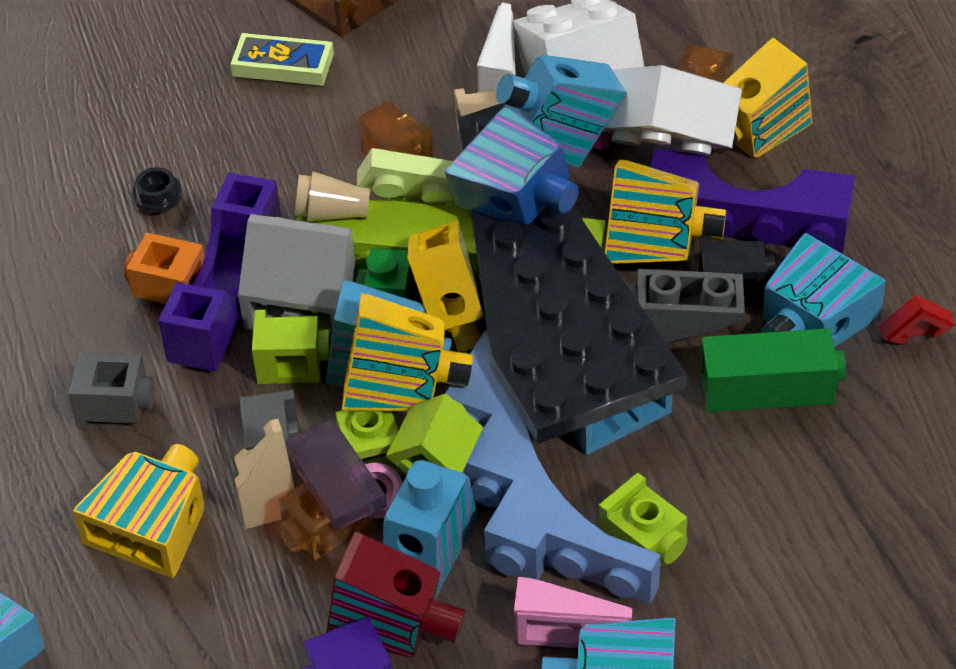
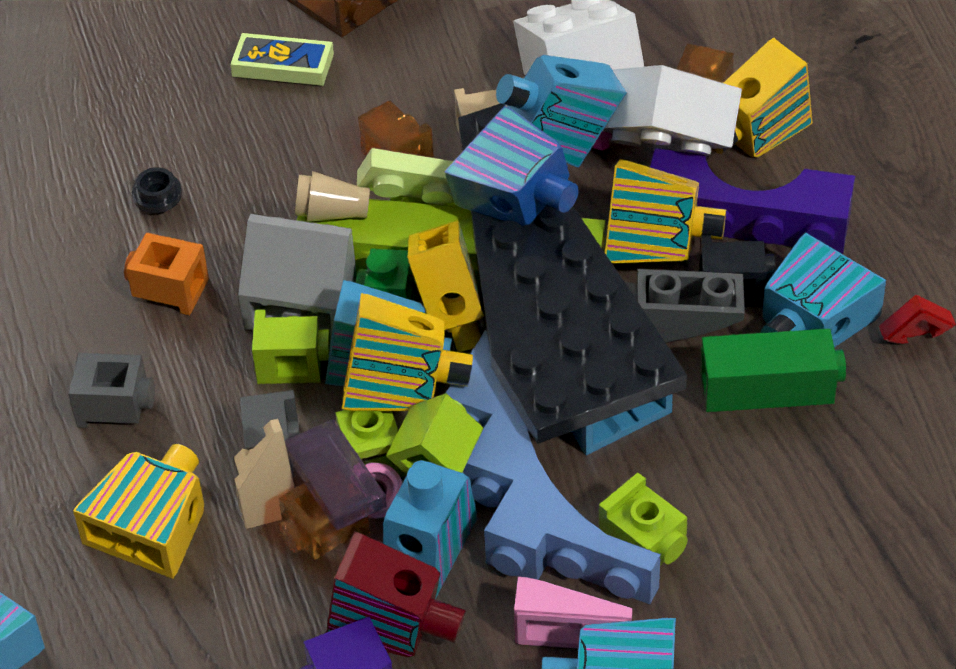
(205, 314): dark purple arch -> none
(498, 51): white slope -> none

